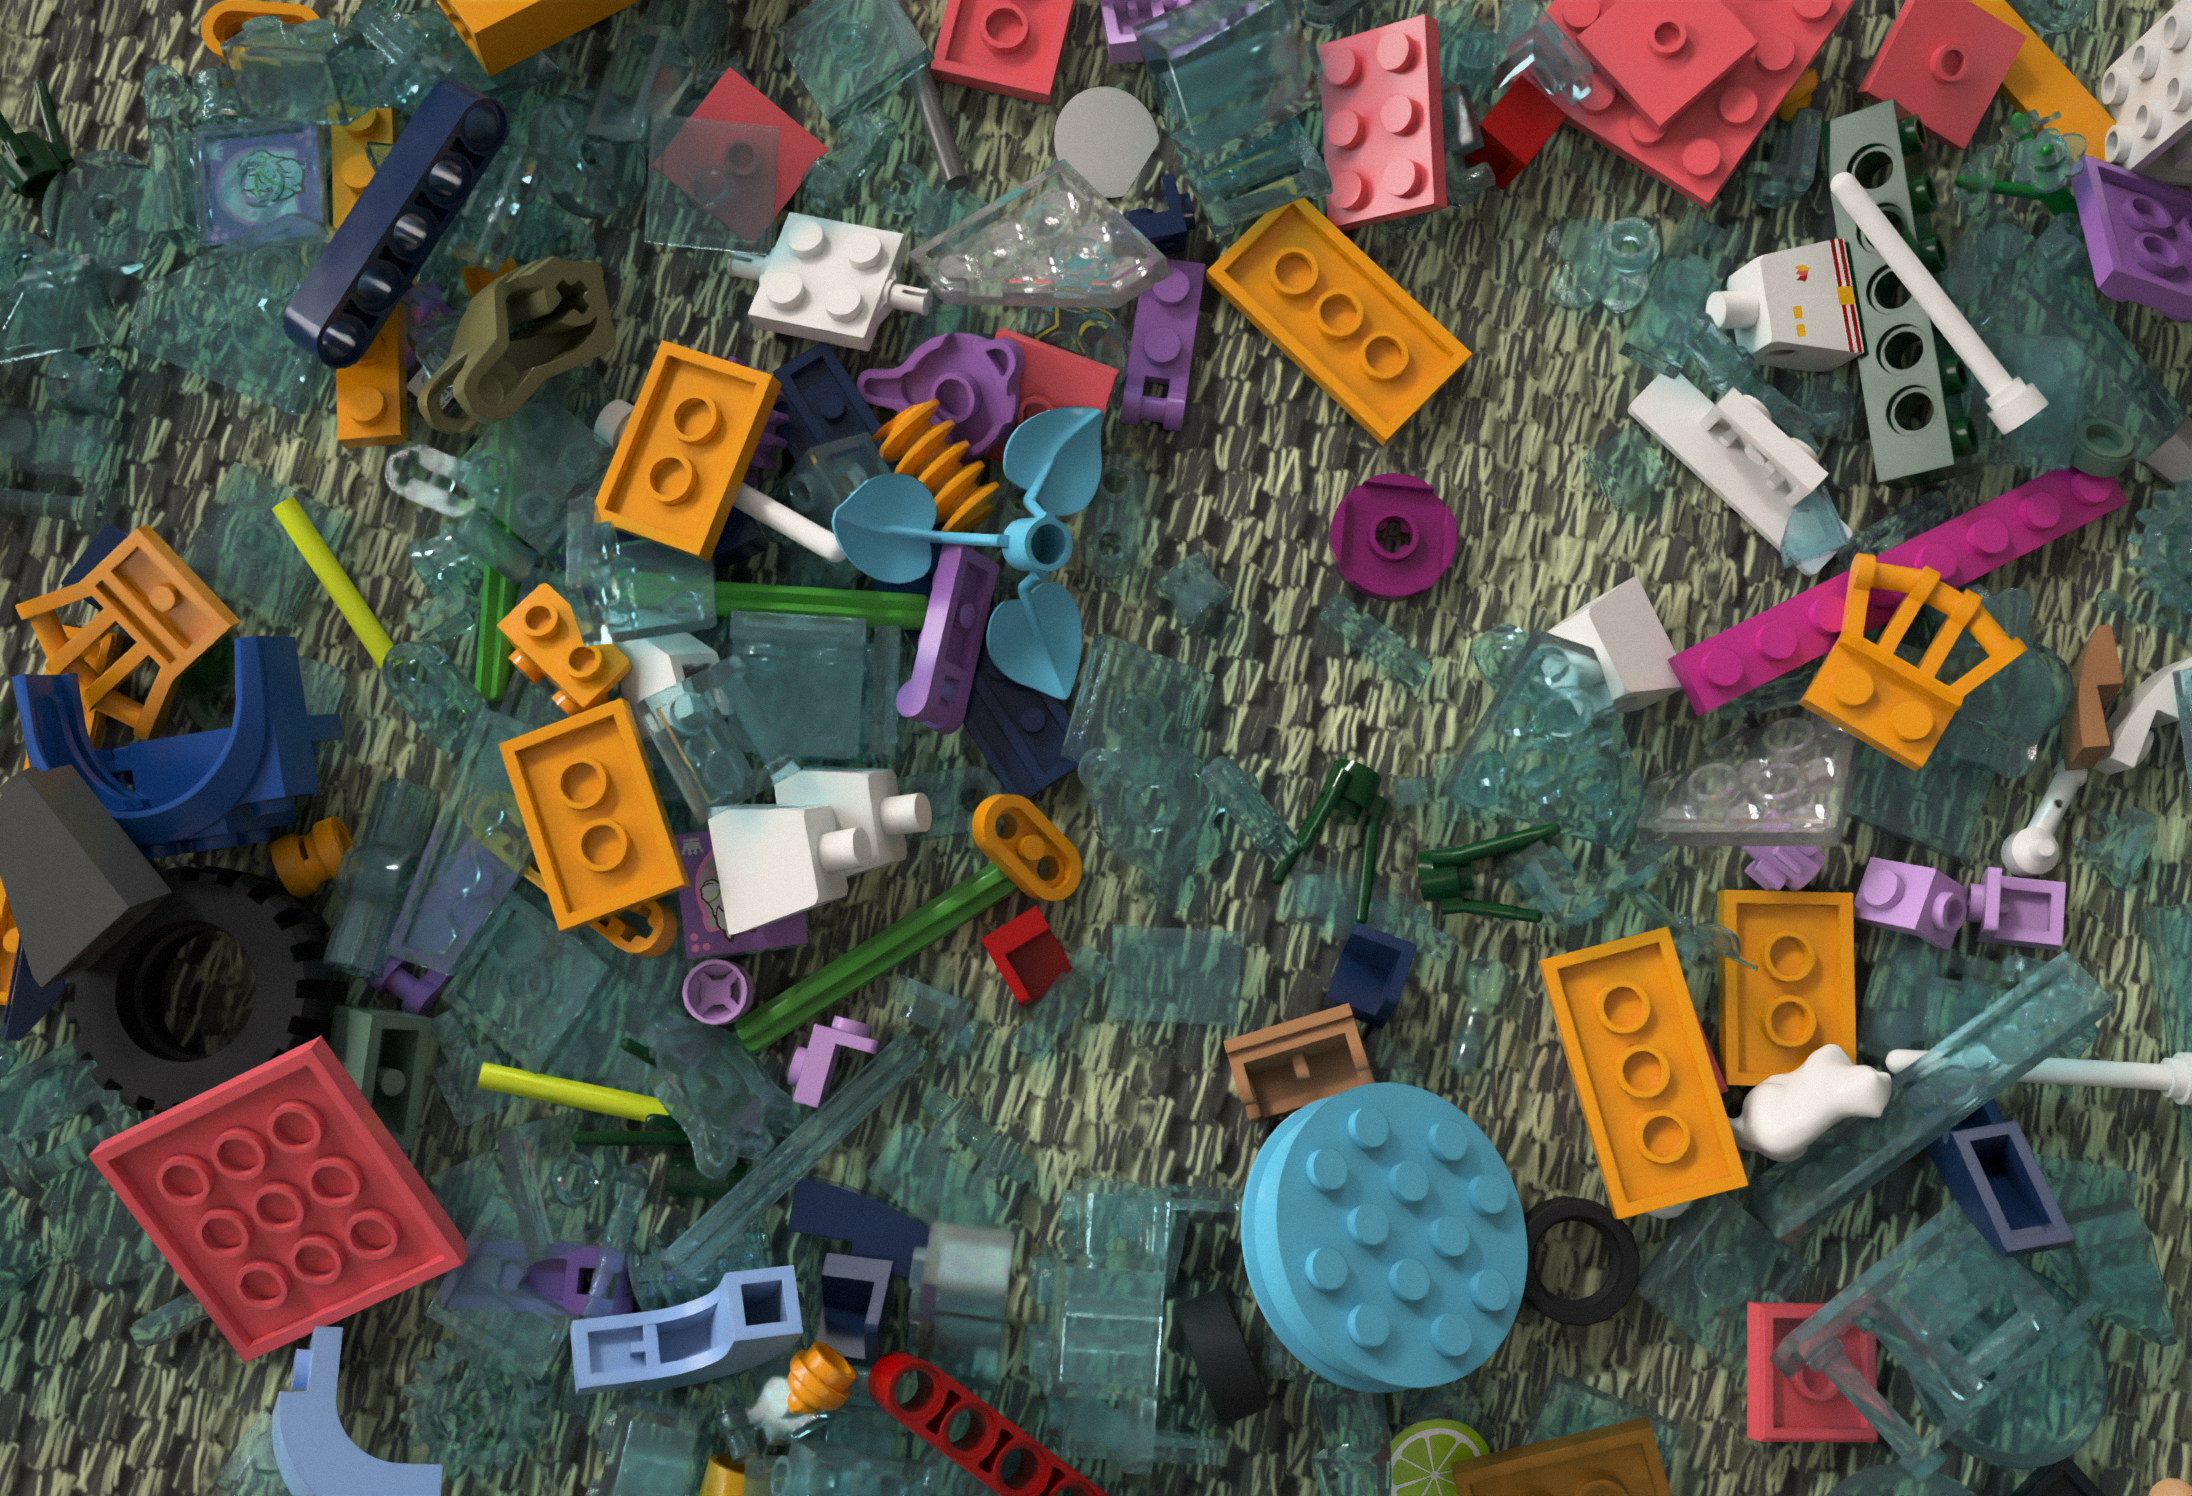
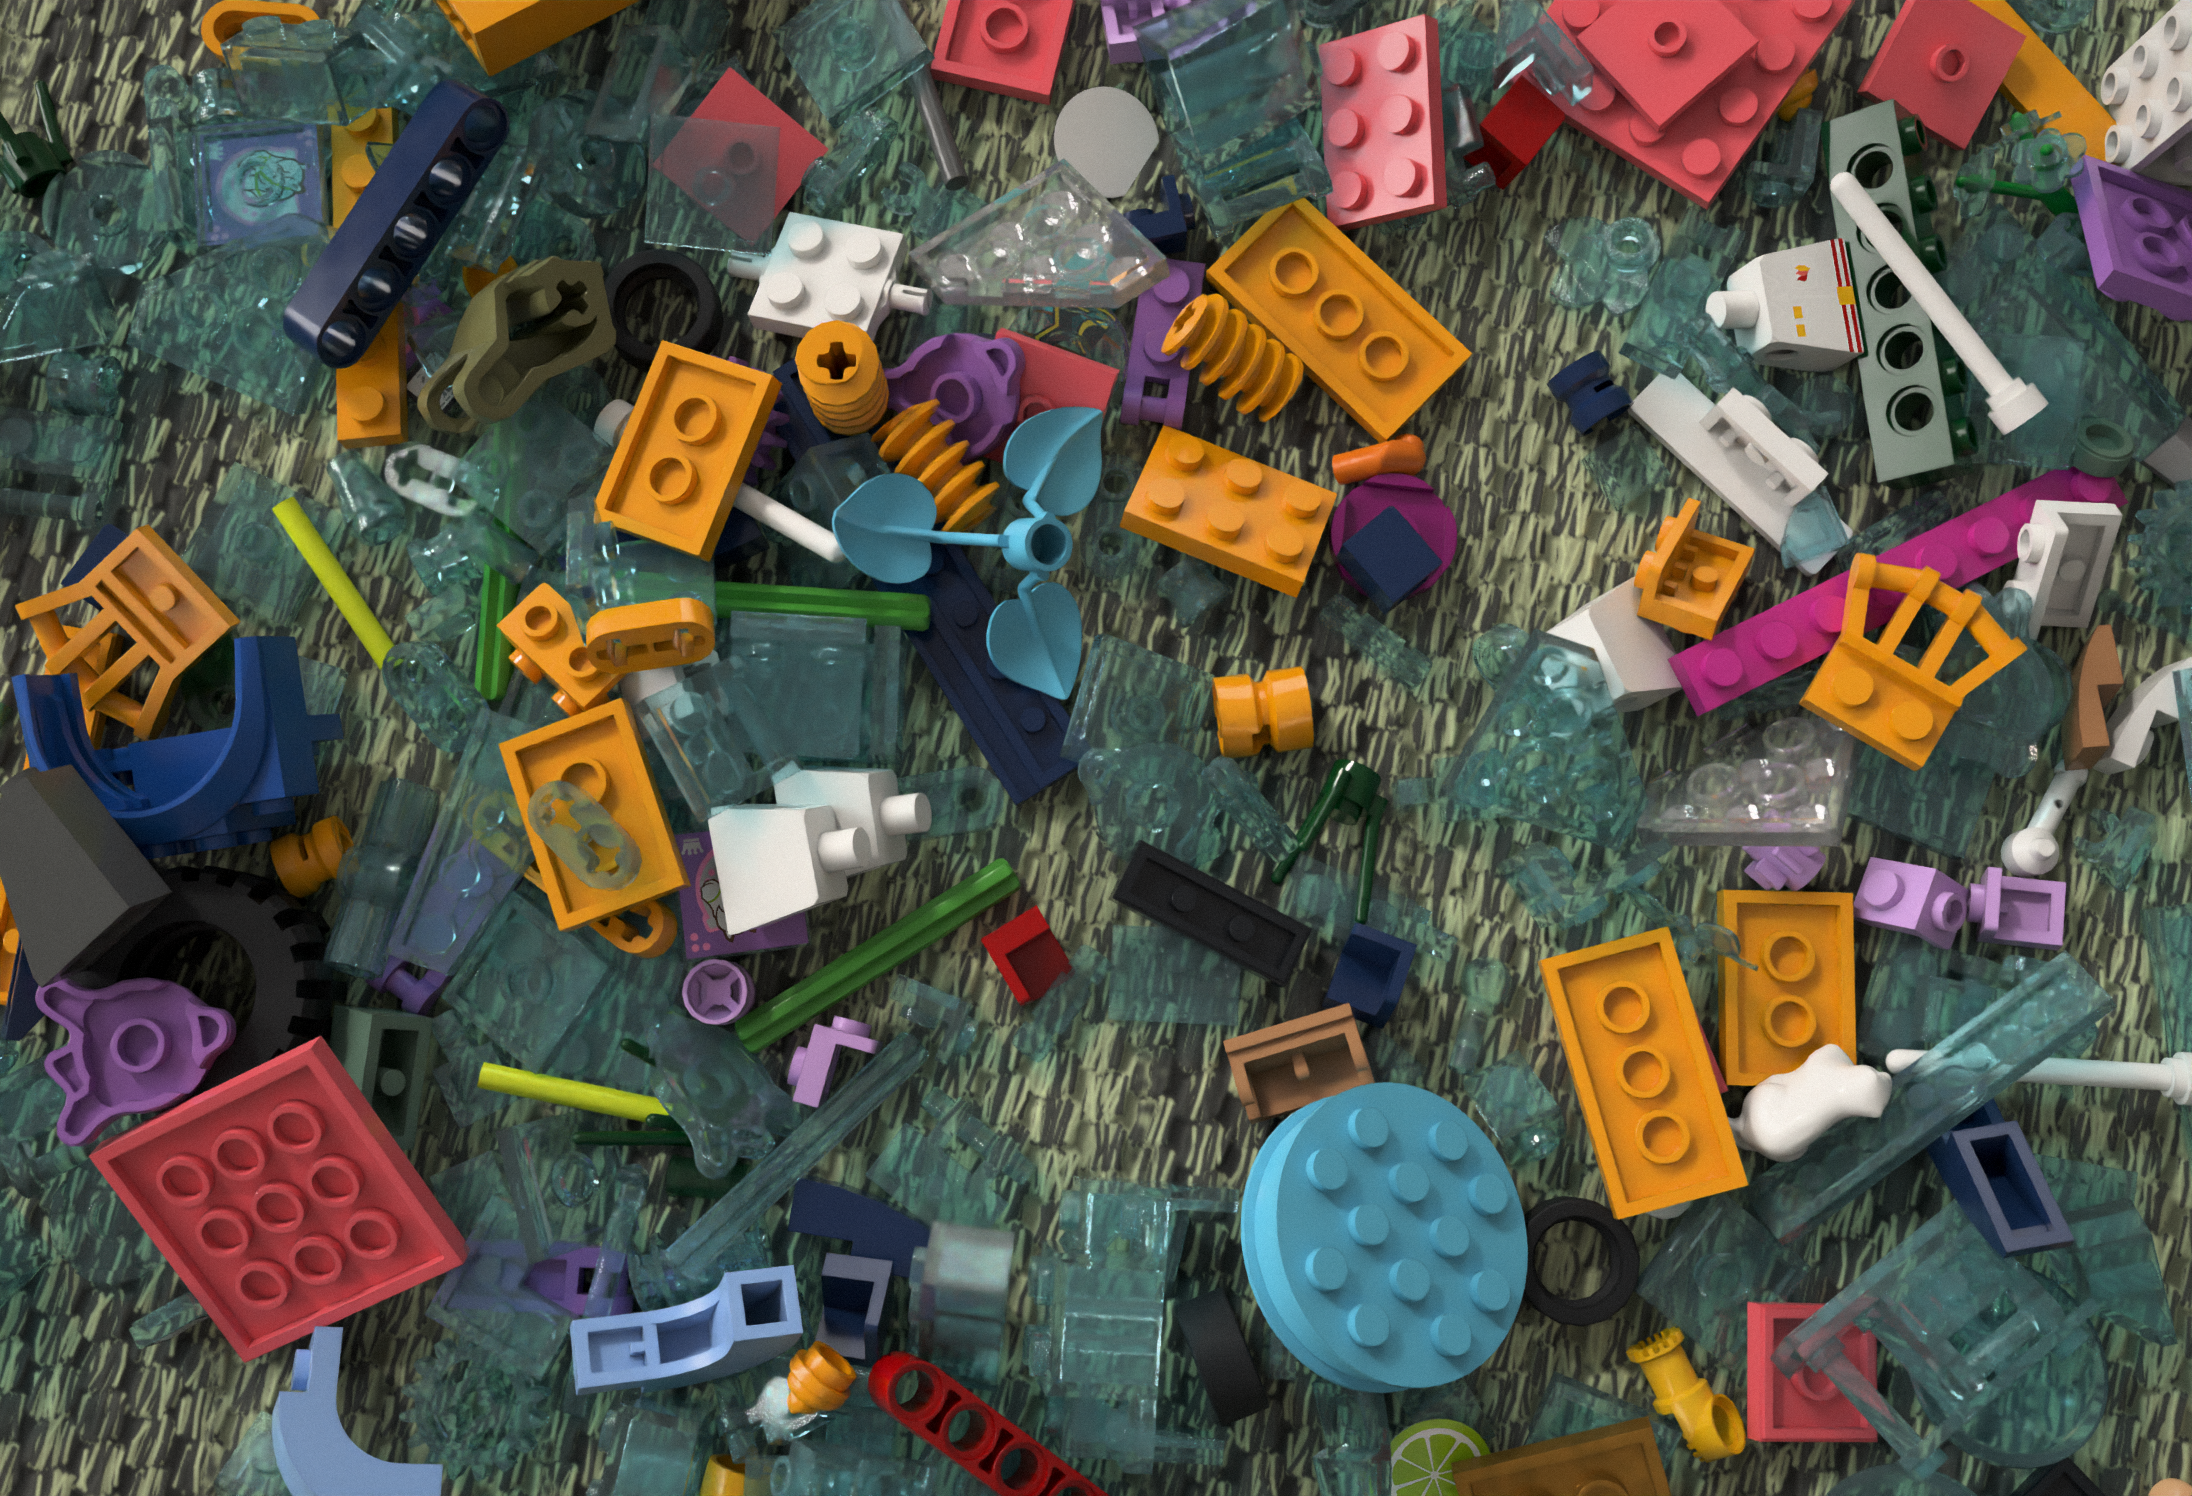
(129, 1050): none -> medium lavender tile
(366, 502): none -> clear light blue cone
(573, 846): none -> clear light blue beam
(650, 635): none -> light orange beam
(653, 266): none -> black tyre
(842, 377): none -> light orange piece
(950, 640): medium lavender plate -> none
(1023, 844): light orange plate -> none
(1210, 914): none -> black tile
(1229, 510): none -> light orange plate
(1236, 353): none -> light orange piece
(1263, 712): none -> light orange wheel
(1388, 559): none -> dark blue panel
(1400, 455): none -> orange arm
(1451, 872): dark green plant -> none
(1517, 1109): none -> clear light blue bracket
(1589, 392): none -> dark blue wheel
(1690, 575): none -> light orange bracket
(1707, 1420): none -> yellow connector
(2064, 560): none -> white bracket

